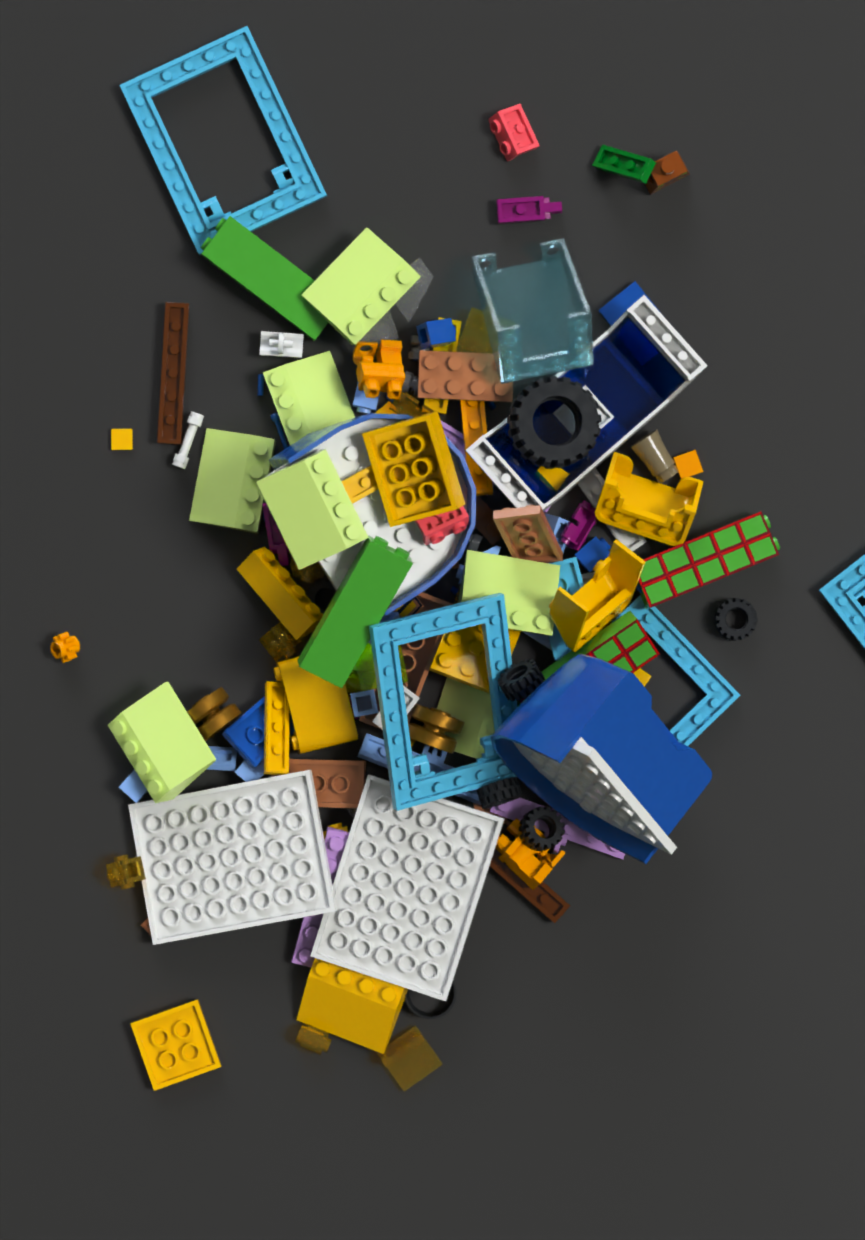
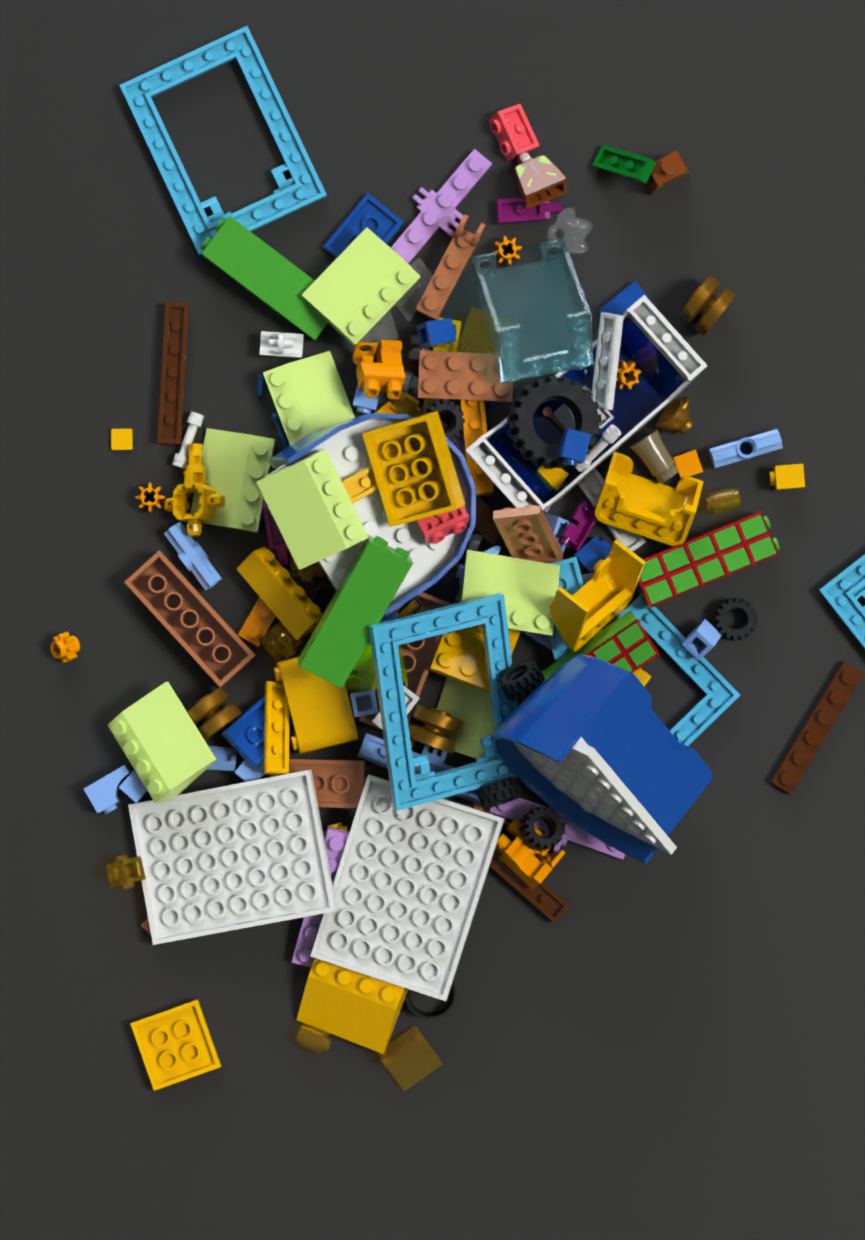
(104, 792): none -> light blue arch
(143, 498): none -> light orange gear
(190, 619): none -> nougat brick
(193, 556): none -> light blue piece
(194, 482): none -> yellow piece
(257, 623): none -> light orange plate
(368, 214): none -> blue tile
(439, 208): none -> lavender hinge
(449, 271): none -> nougat hinge
(454, 413): none -> black tyre
(508, 257): none -> light orange gear
(538, 180): none -> torso
(548, 413): none -> nougat hinge
(573, 229): none -> clear plate
(574, 447): none -> blue brick
(607, 359): none -> white tile
(609, 436): none -> white bar
(632, 375): none -> light orange gear
(676, 416): none -> pearl gold piece
(701, 639): none -> light blue brick
(706, 304): none -> pearl gold wheel
(723, 500): none -> clear yellow brick
(731, 453): none -> light blue piece
(787, 477): none -> yellow brick
(817, 727): none -> reddish brown plate

